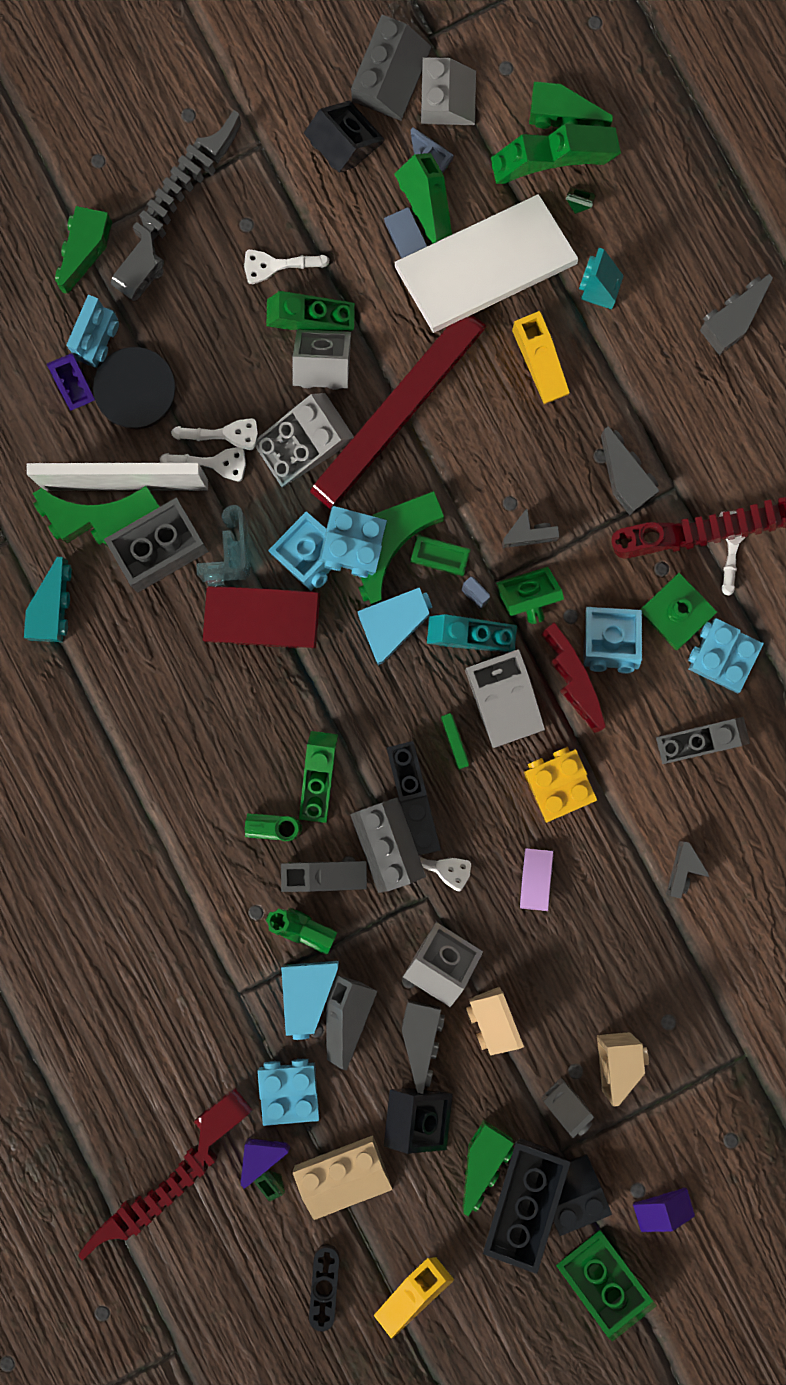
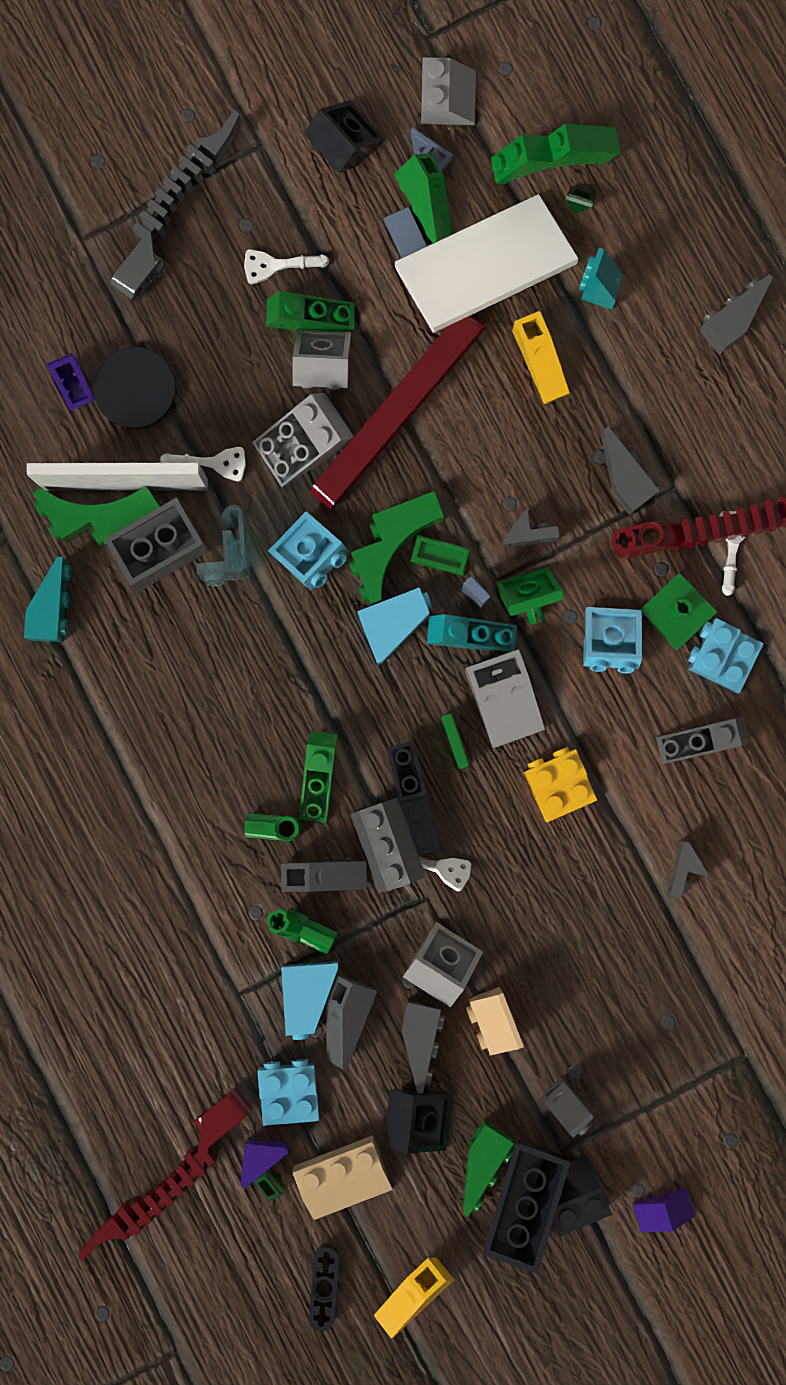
(85, 243): green slope -> none
(92, 332): medium azure plate -> none
(228, 433): white piece -> none
(261, 617): dark red slope -> none
(352, 542): medium azure plate -> none
(390, 68): dark grey slope -> none
(536, 879): lavender slope -> none
(558, 105): green slope -> none
(579, 688): dark red slope -> none
(606, 1286): green slope -> none
(621, 1064): tan slope -> none

